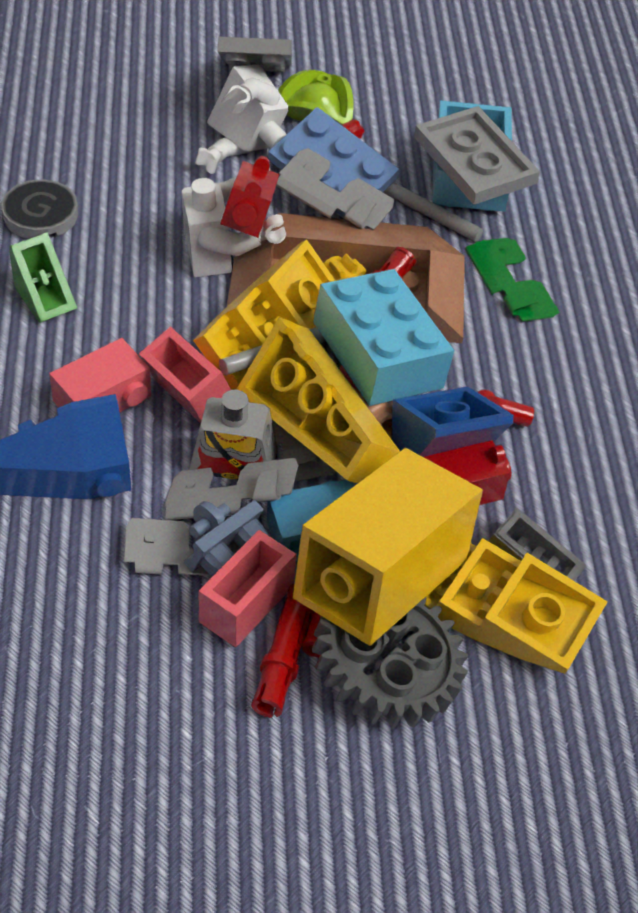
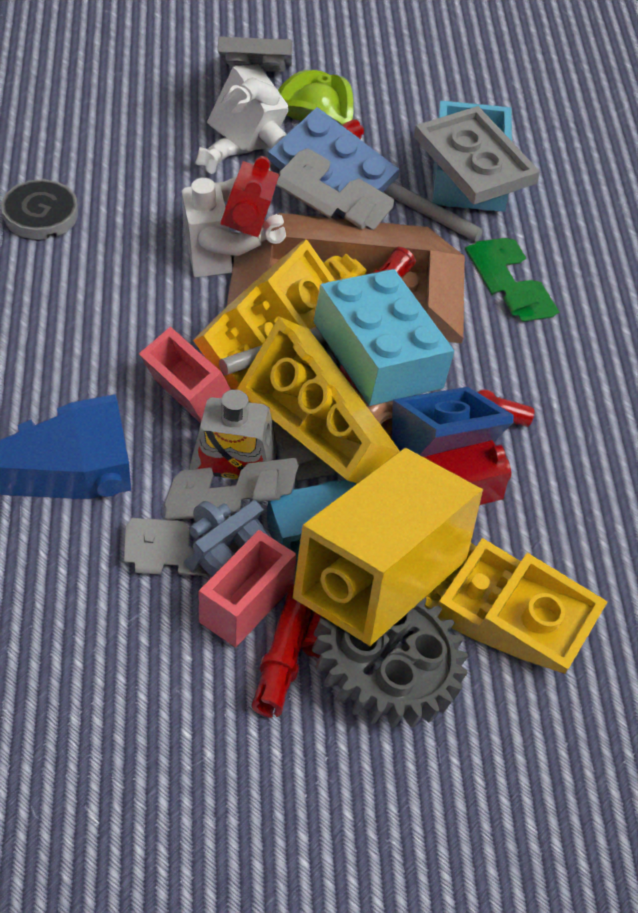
(40, 278): bright green slope -> none
(103, 373): coral brick -> none
(530, 534): flat silver slope -> none

